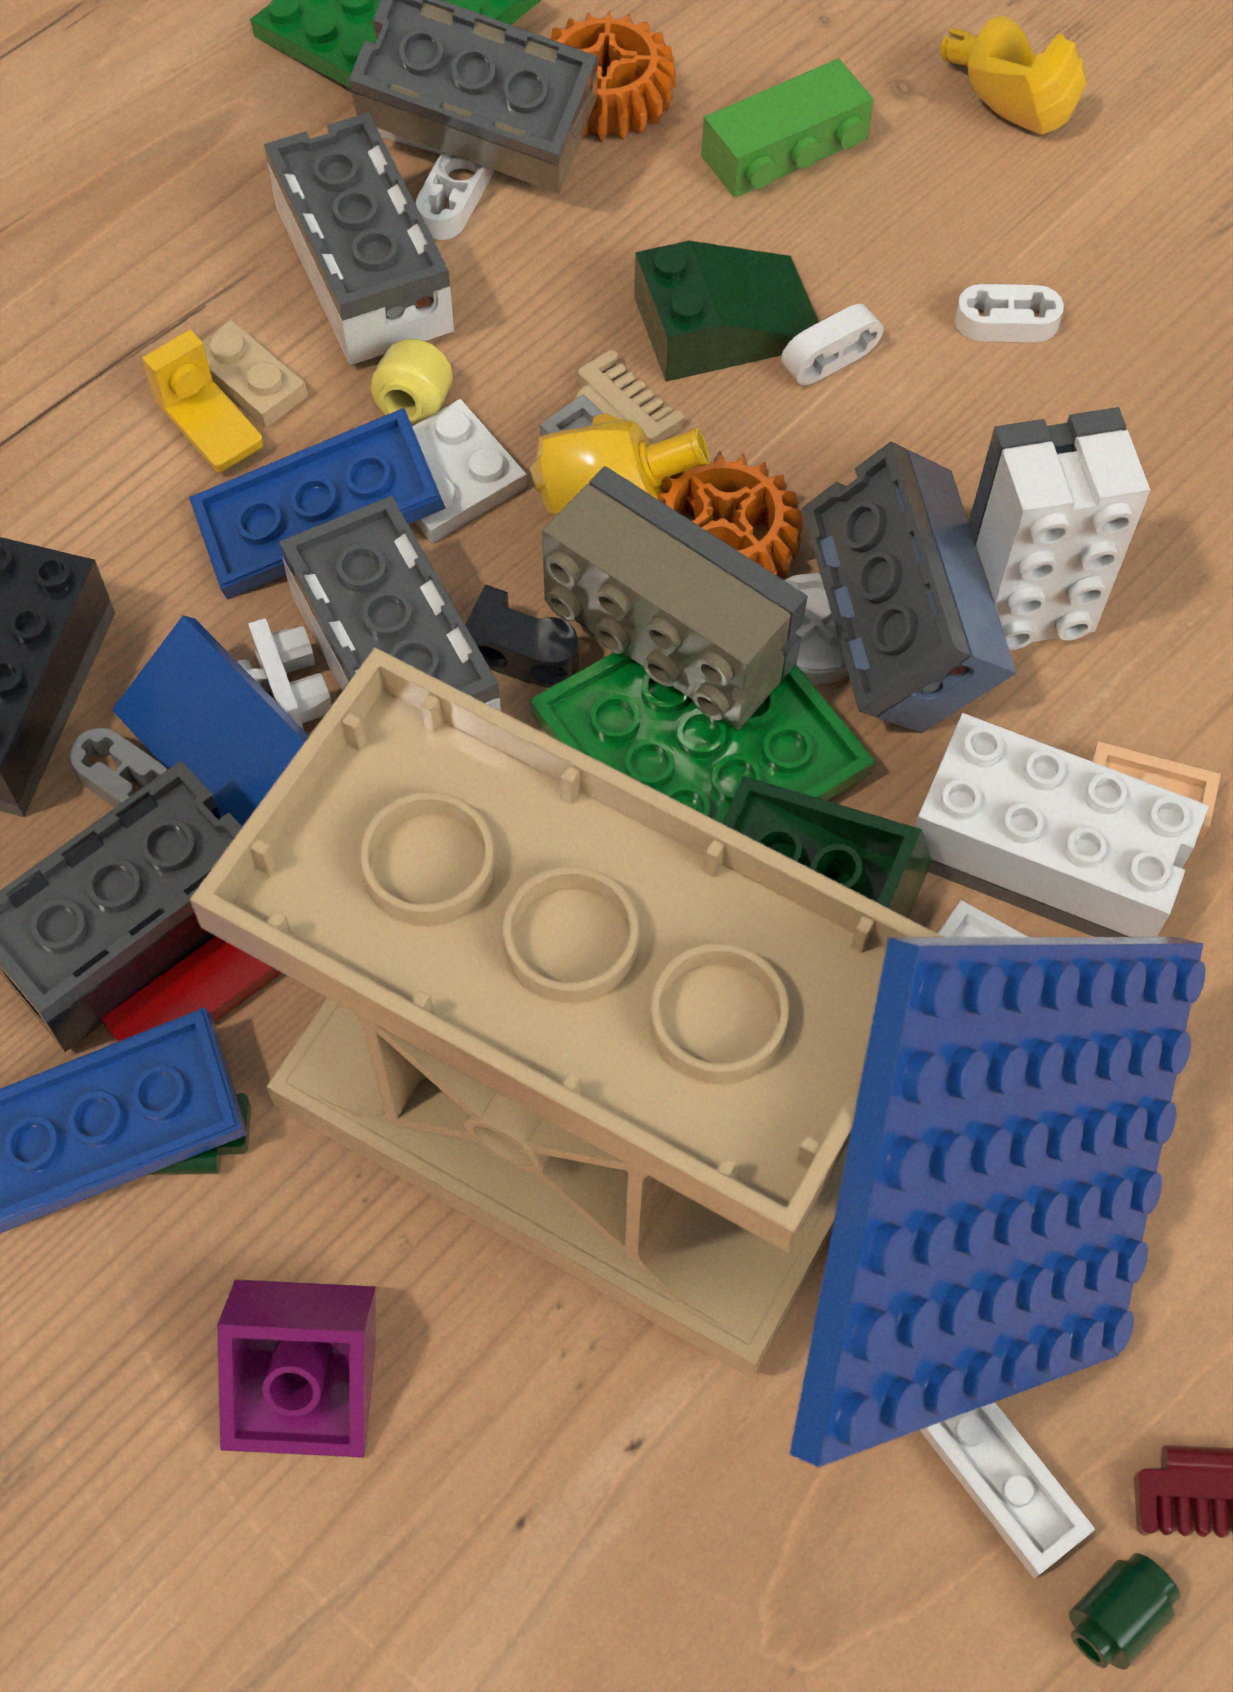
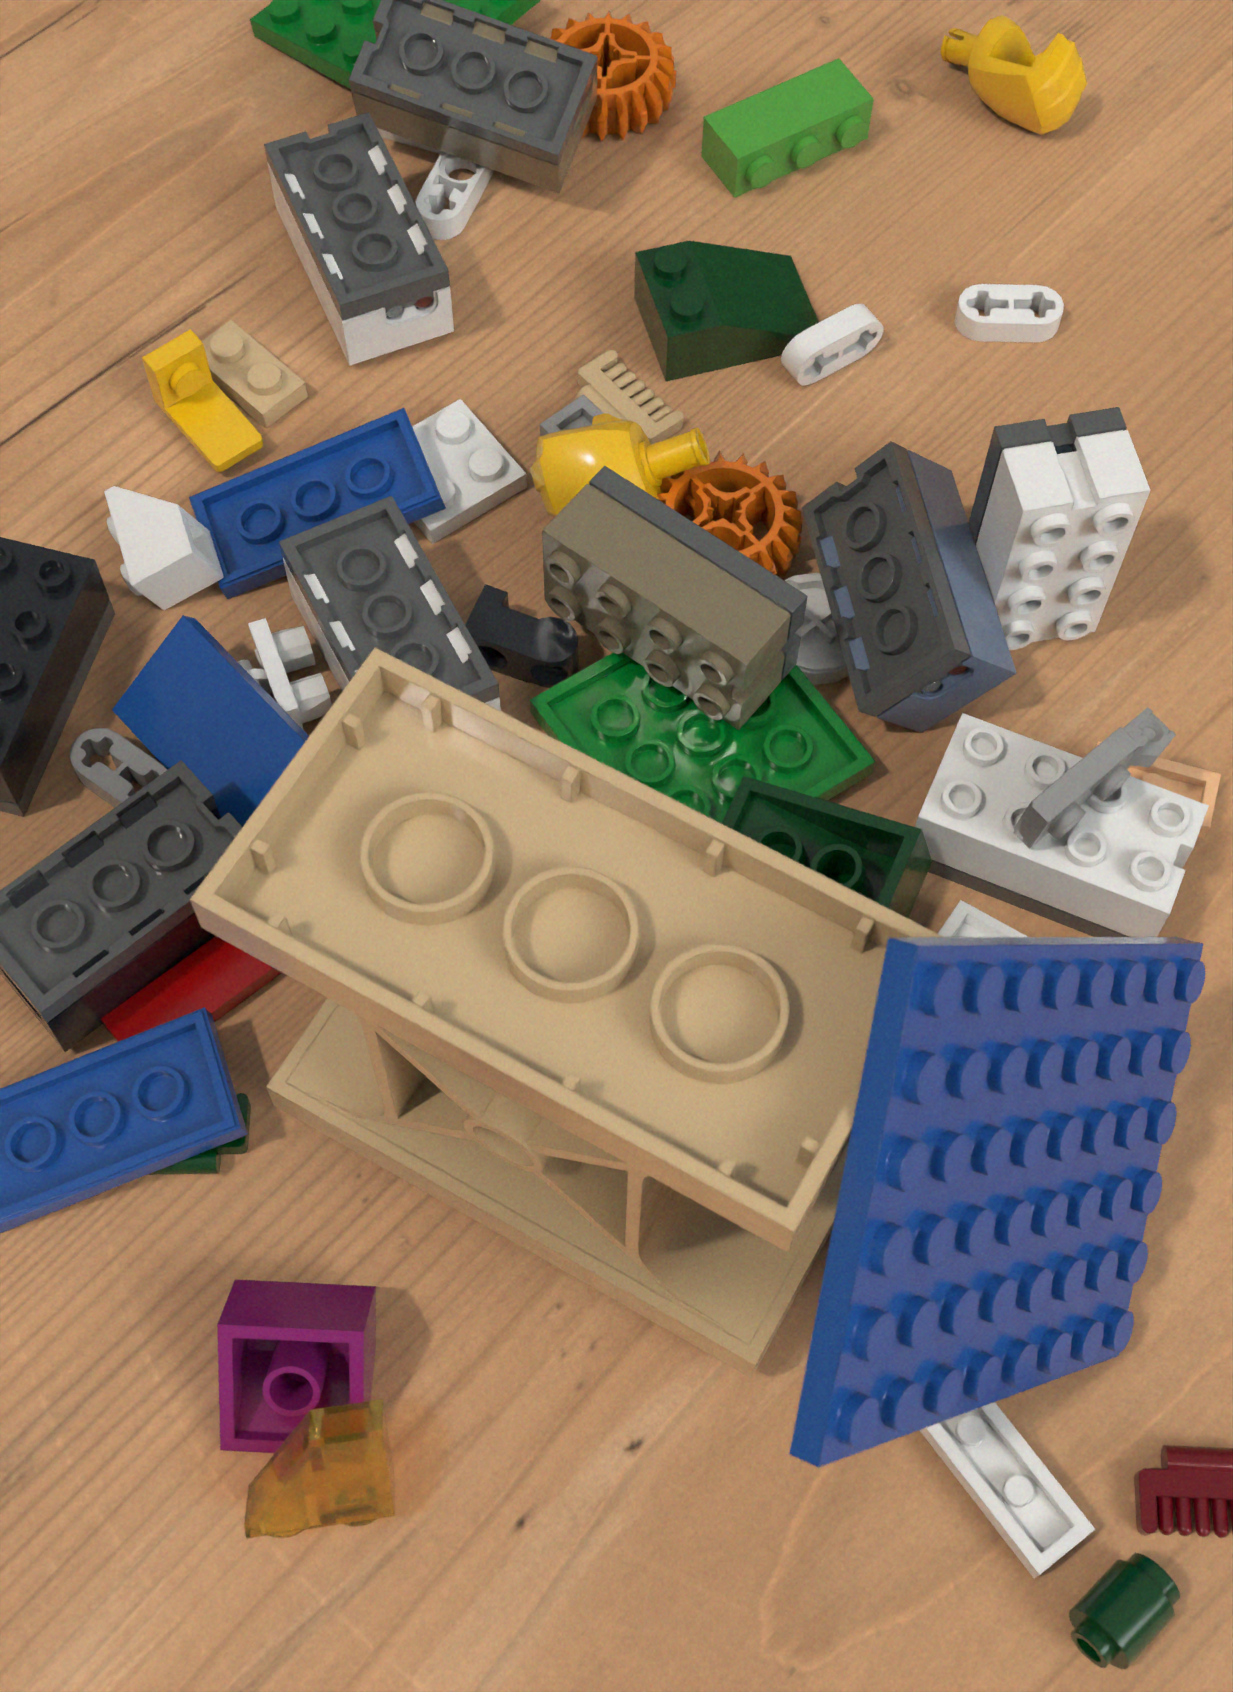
(162, 547): none -> white slope
(325, 1474): none -> clear yellow slope
(412, 378): light yellow head -> none
(1097, 773): none -> light grey hinge

